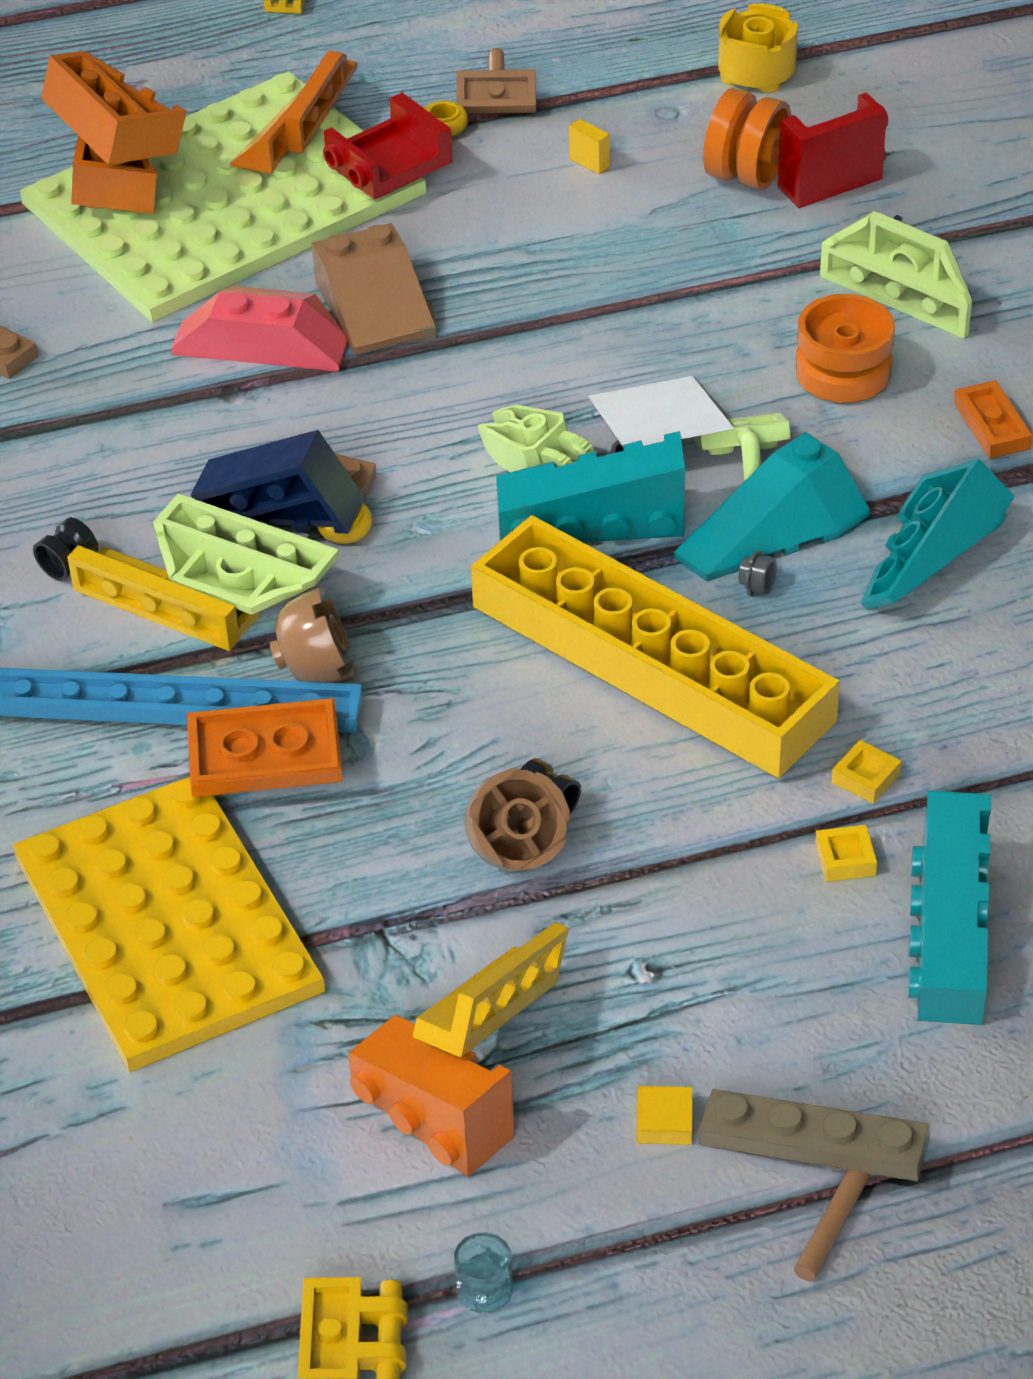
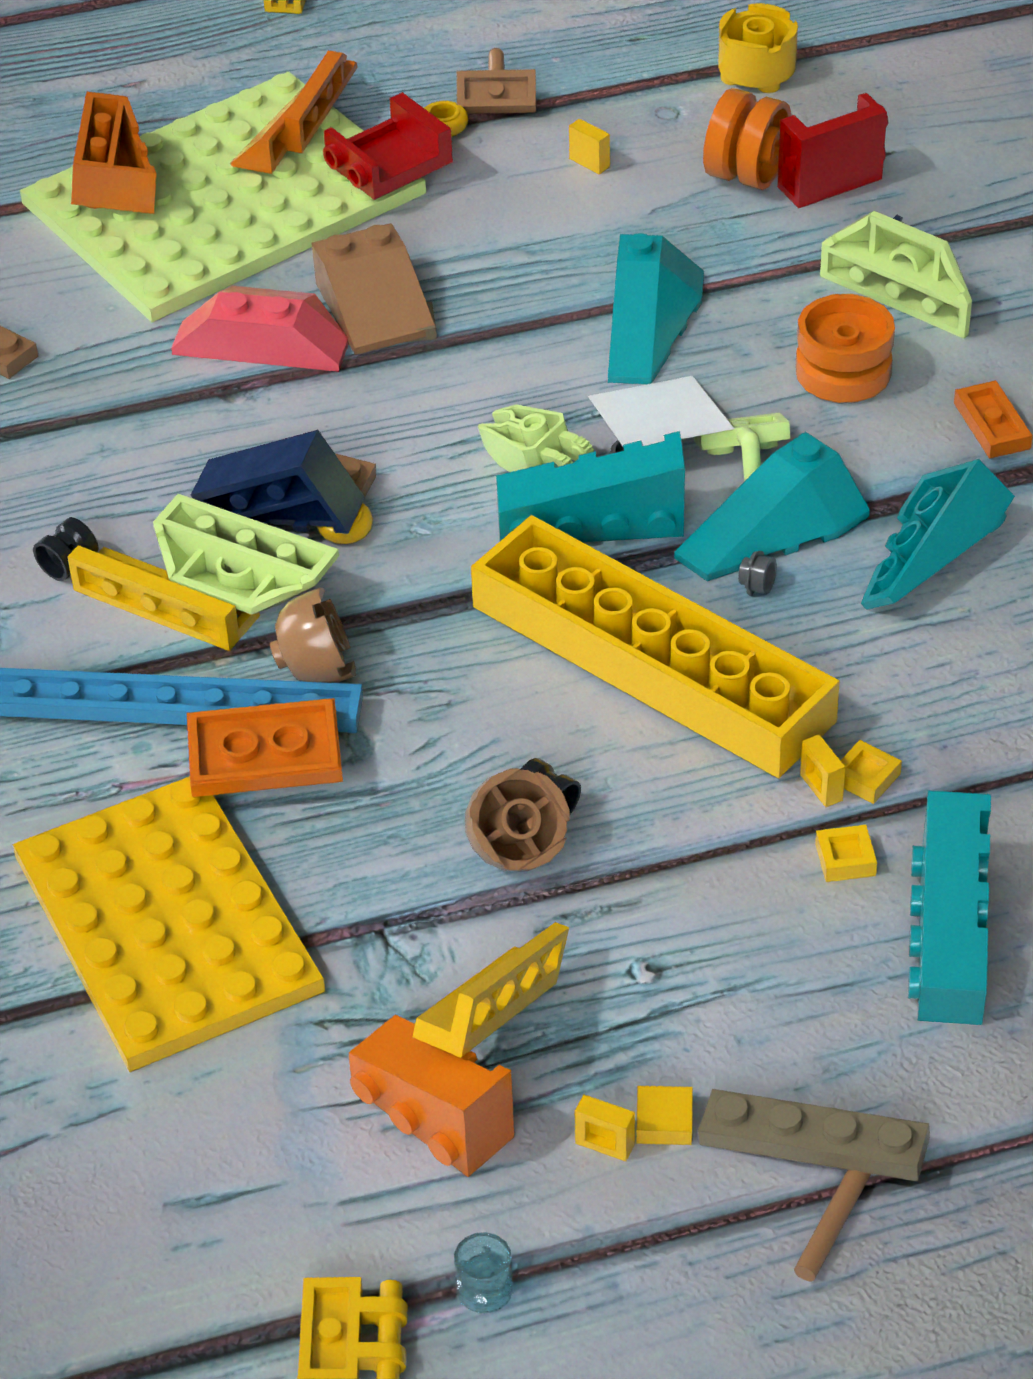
(108, 112): orange wedge -> none
(604, 1127): none -> yellow tile
(651, 305): none -> teal wedge
(822, 770): none -> yellow tile

